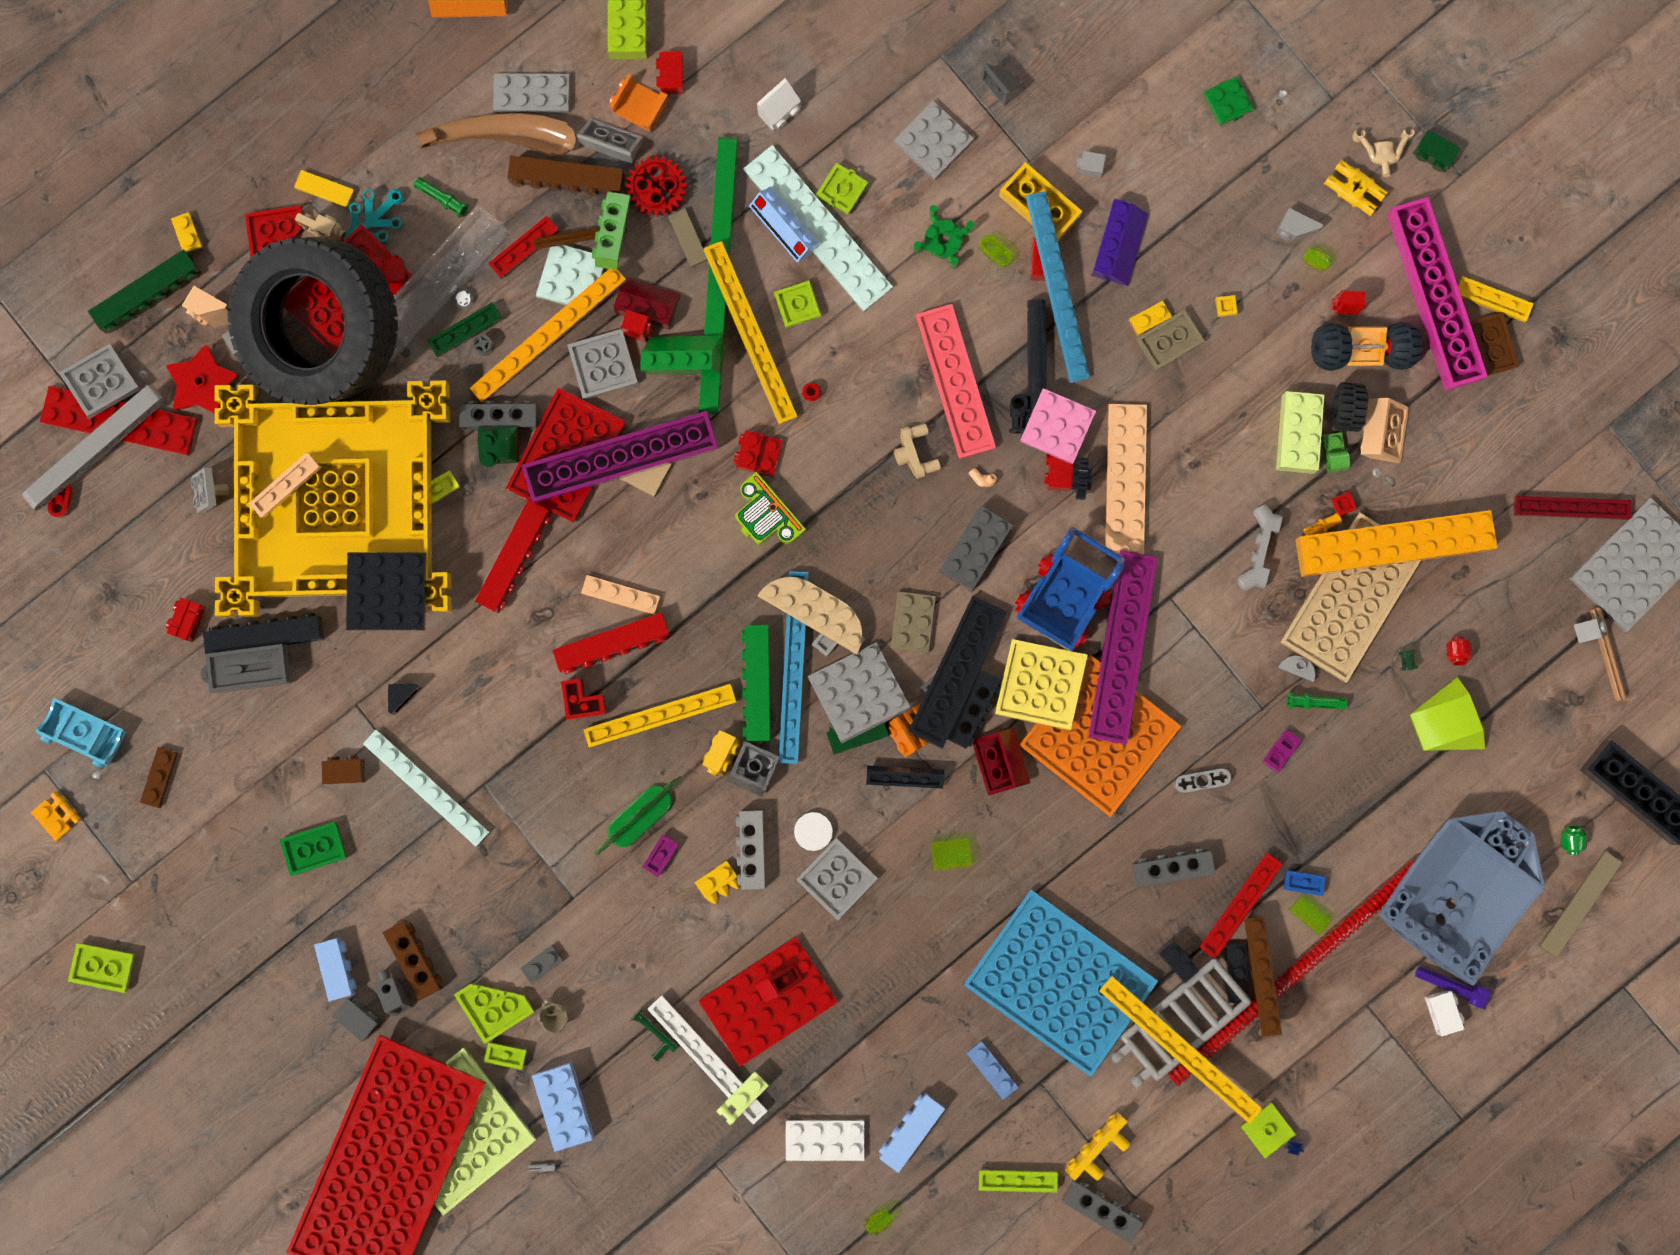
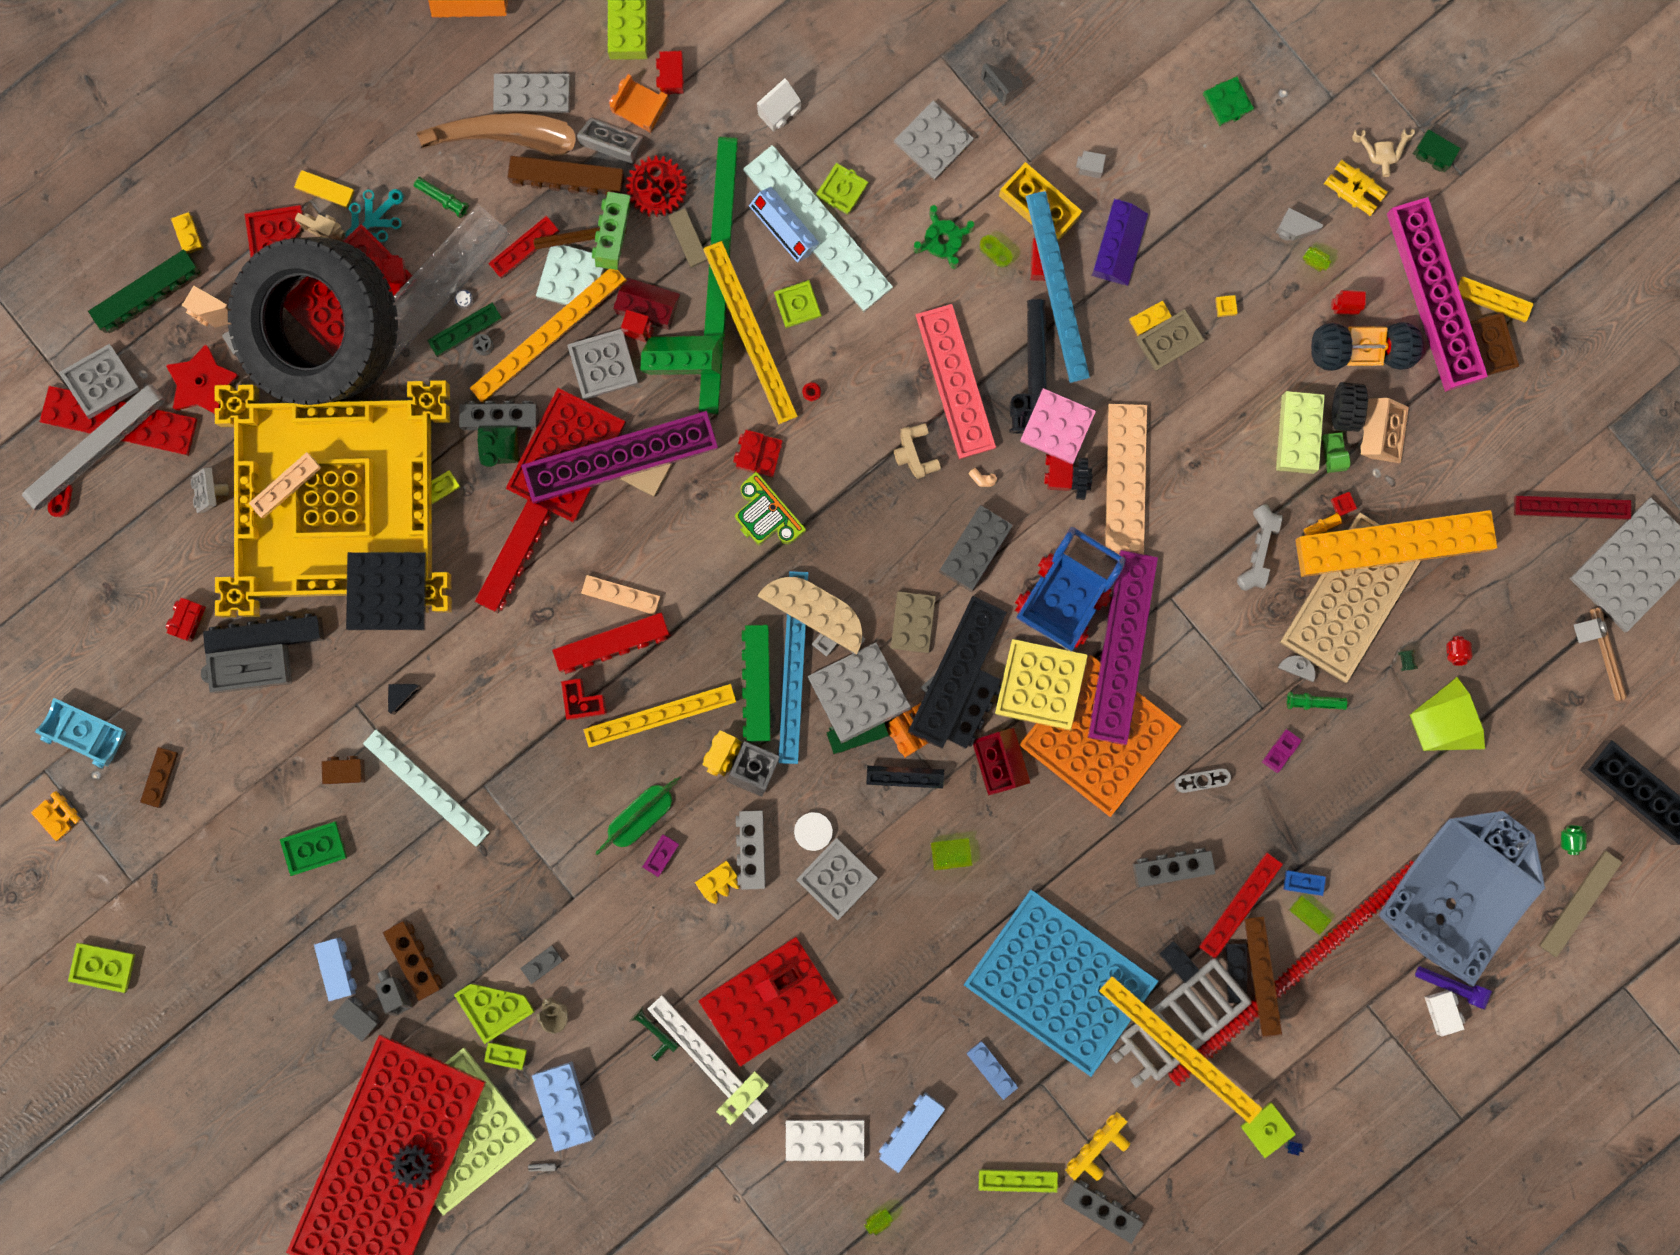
(414, 1158): none -> black gear

